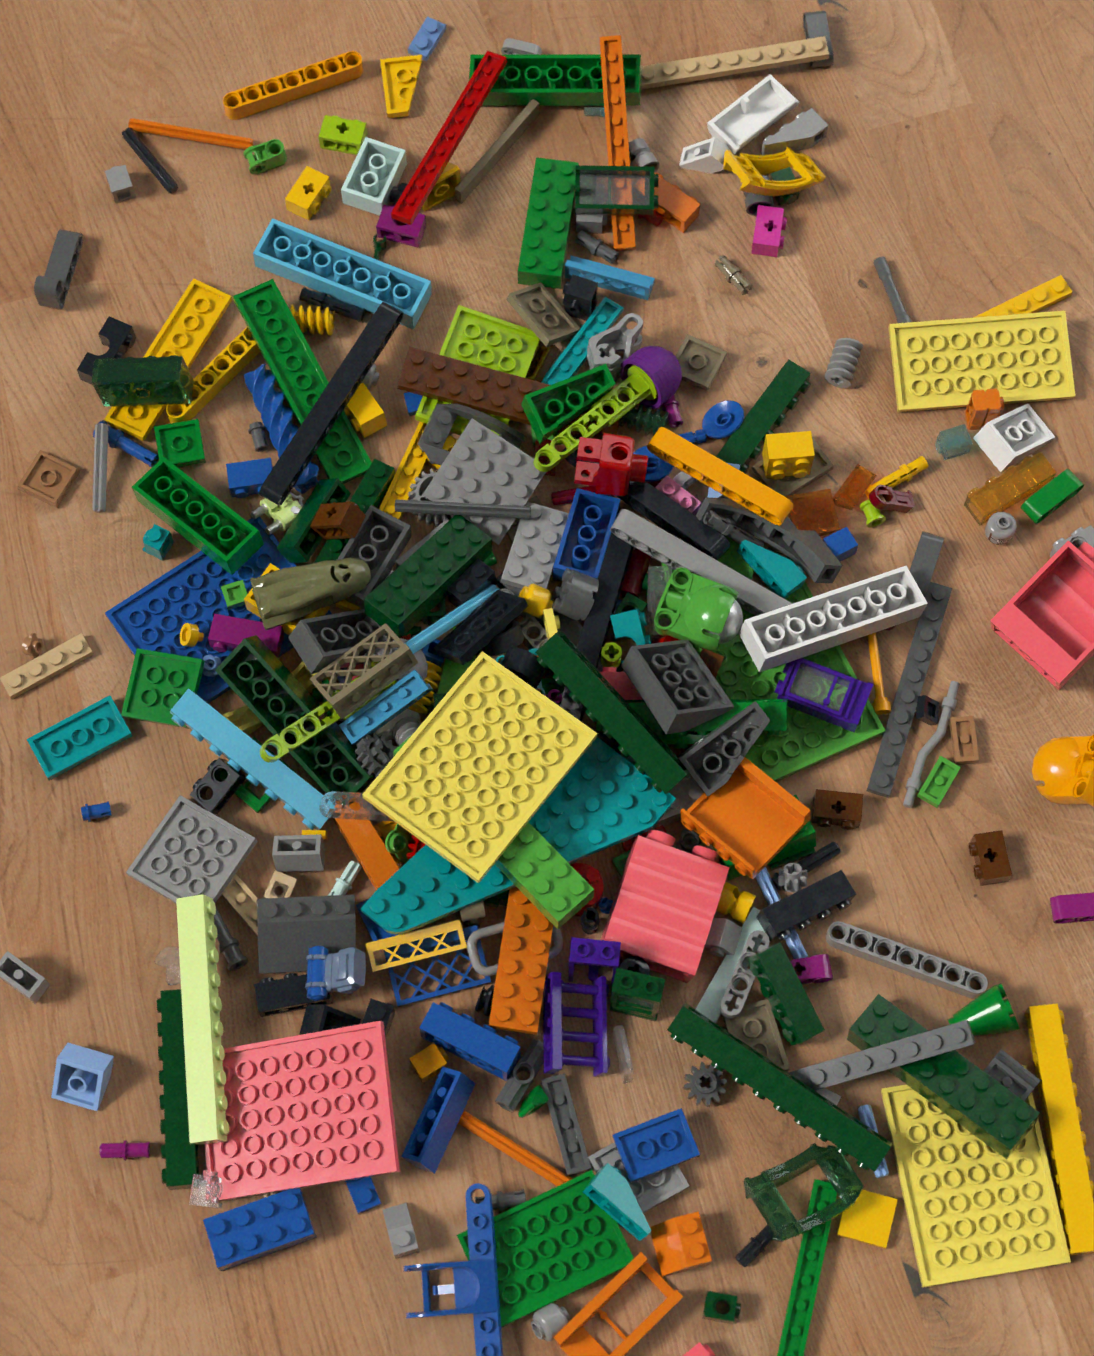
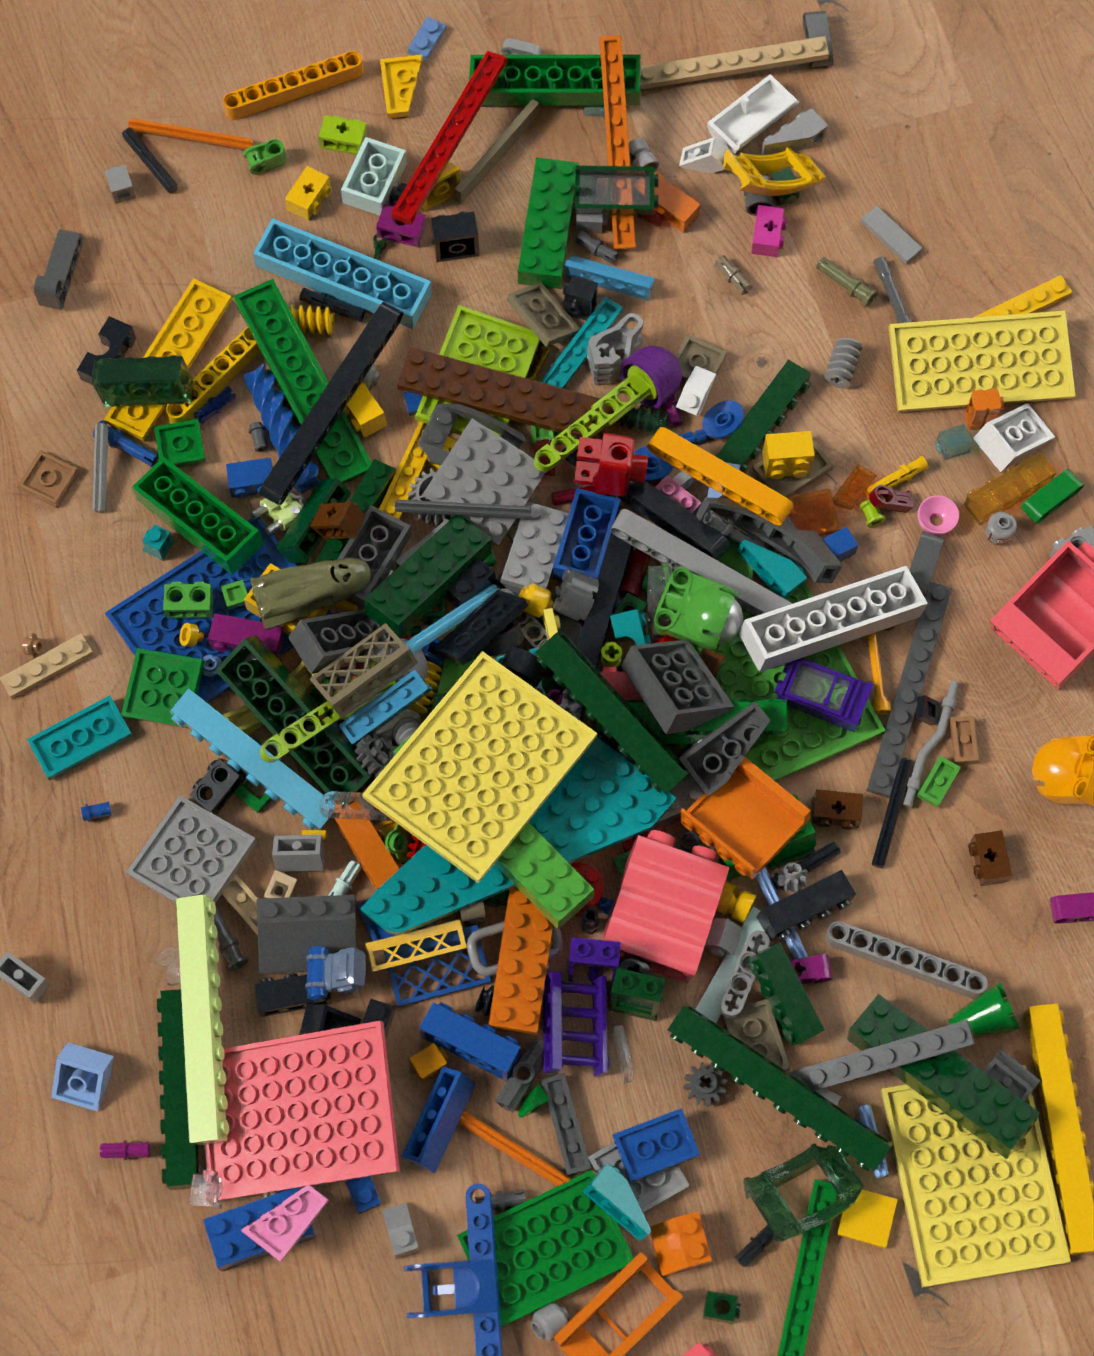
(187, 606): none -> bright green brick
(214, 405): none -> clear blue pin
(285, 1224): none -> bright pink wing
(455, 236): none -> black brick
(565, 400): green wedge -> none
(696, 391): none -> white slope
(854, 286): none -> olive pin
(891, 235): none -> light grey tile
(892, 813): none -> black axle
(941, 507): none -> bright pink piece

